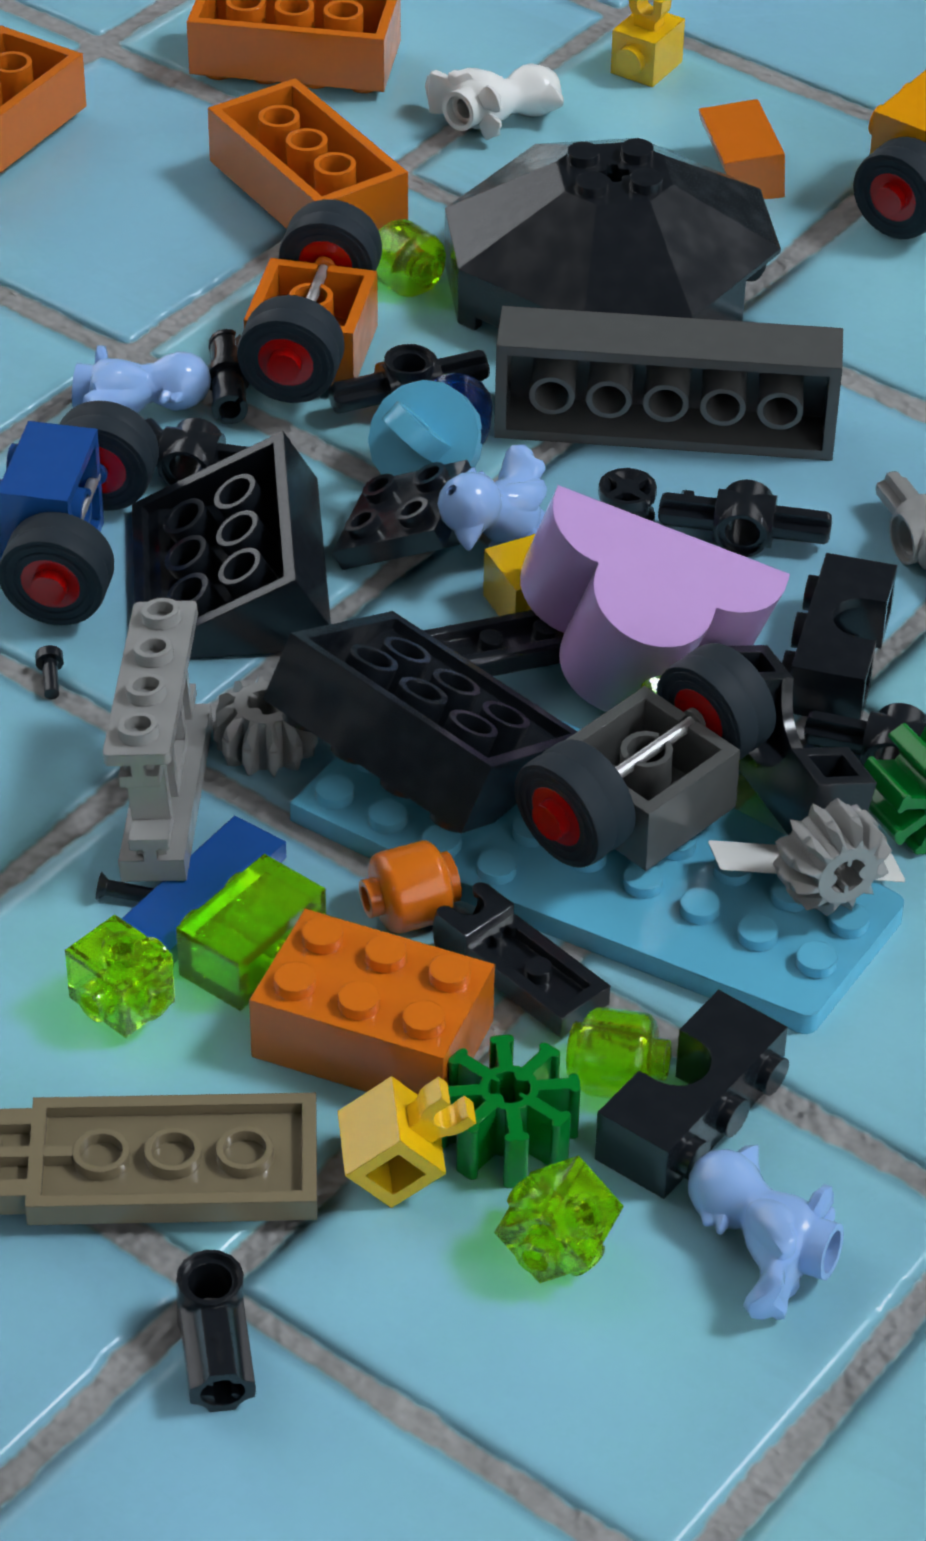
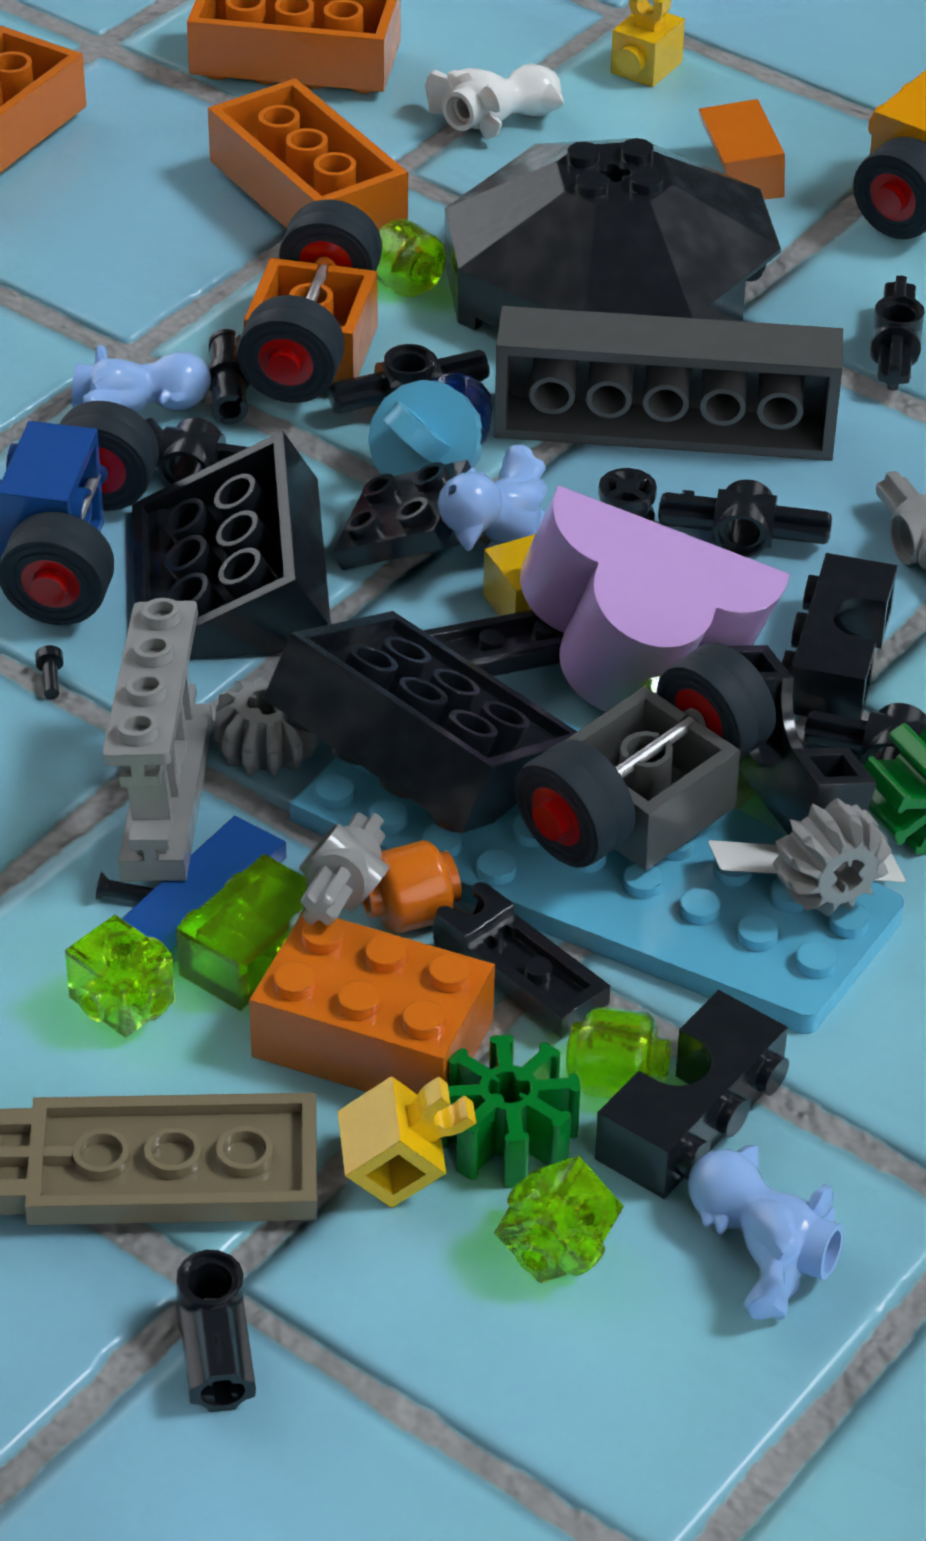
(343, 868): none -> light grey axle
(897, 332): none -> black axle

